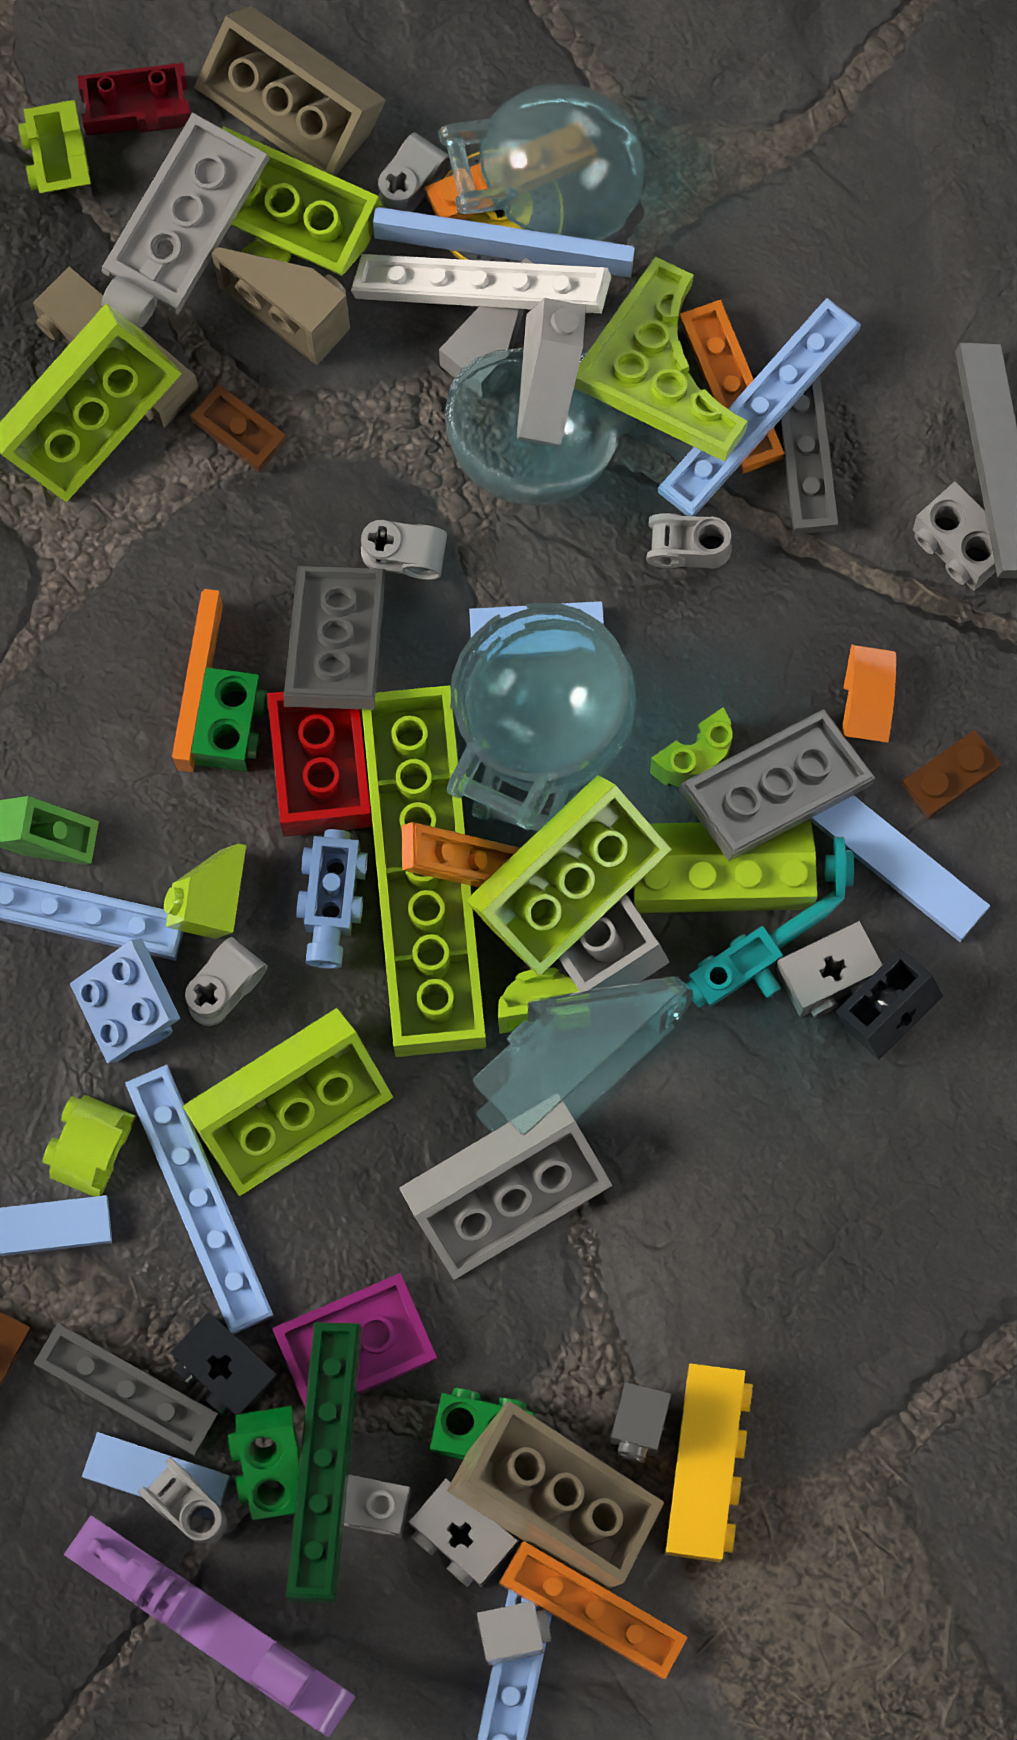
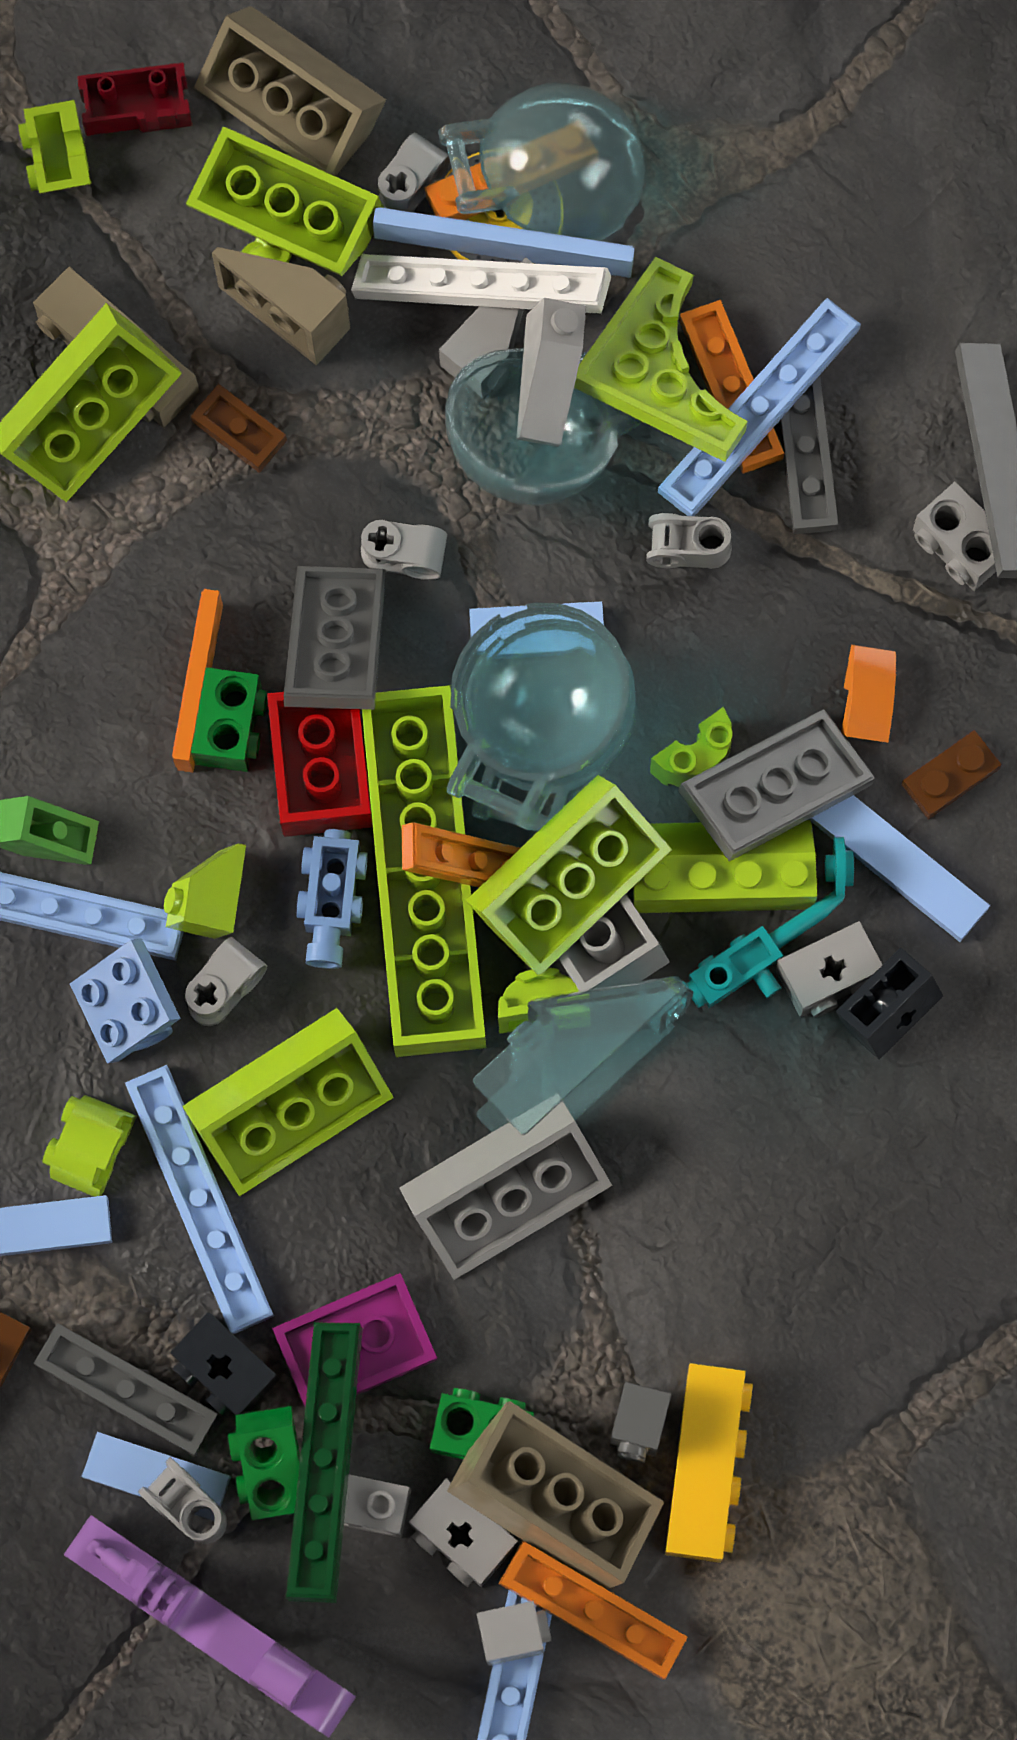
(185, 205): light grey hinge -> none

